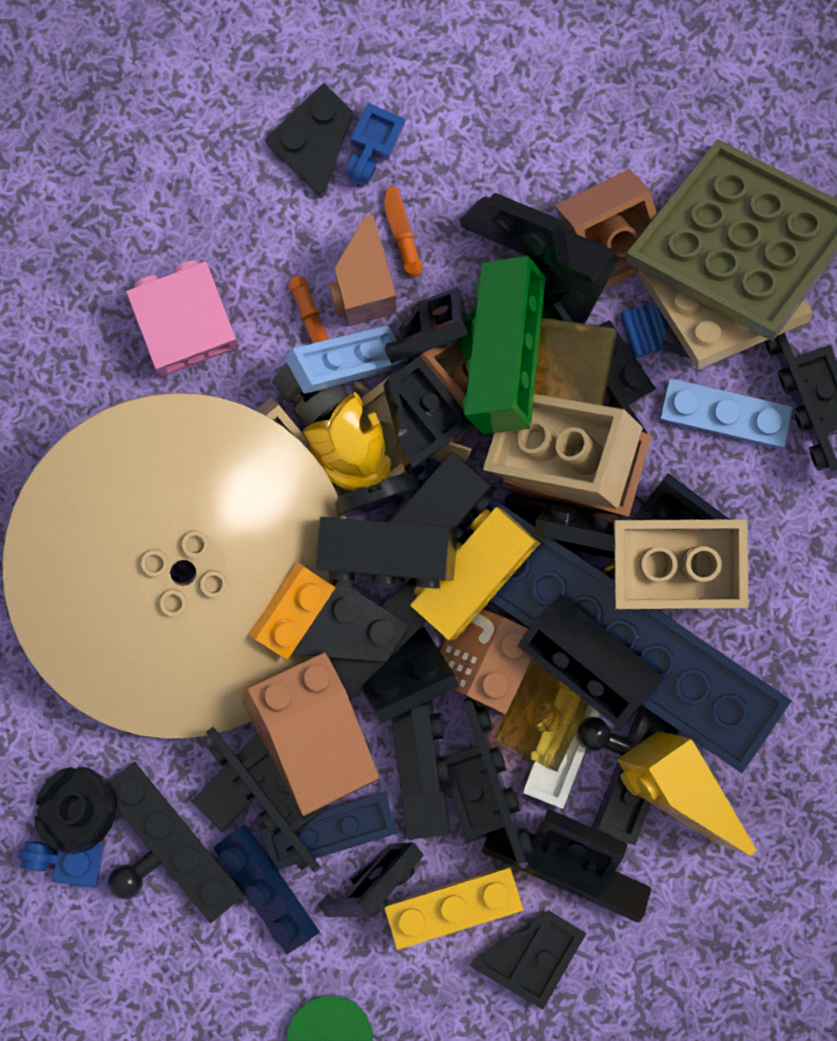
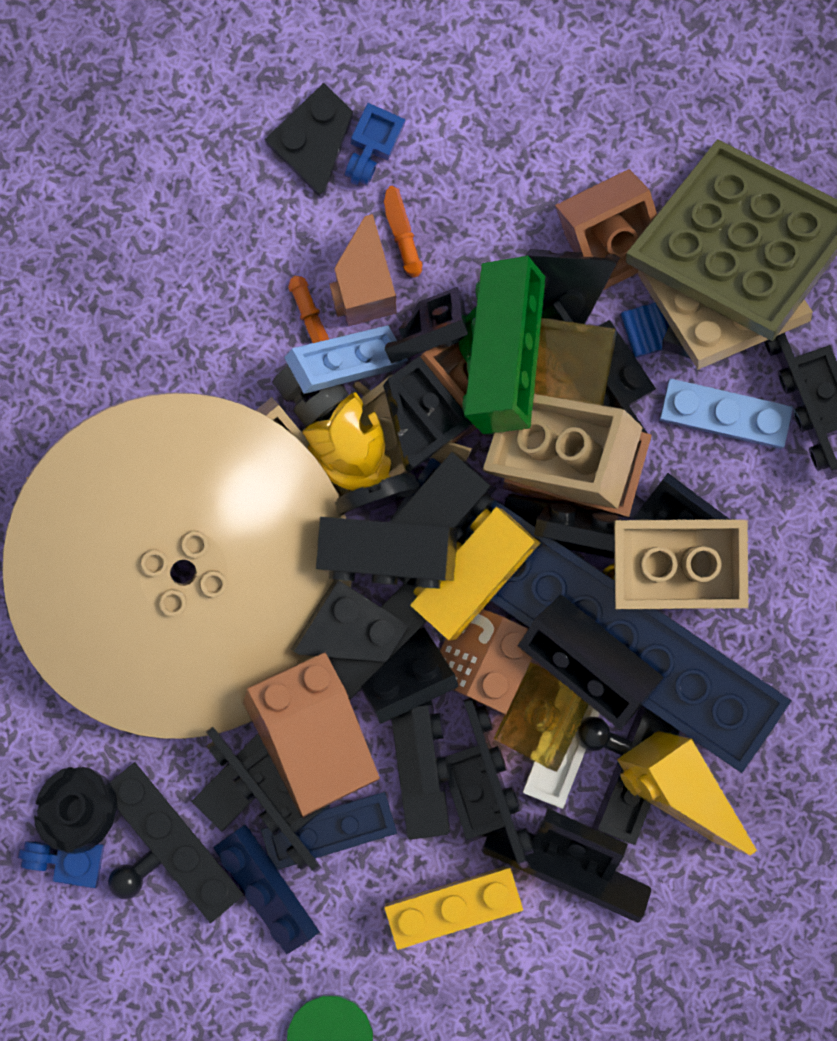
(182, 317): bright pink brick -> none
(292, 611): light orange plate -> none
(375, 882): black wing -> none
(532, 957): black wing -> none
(537, 236): black bracket -> none

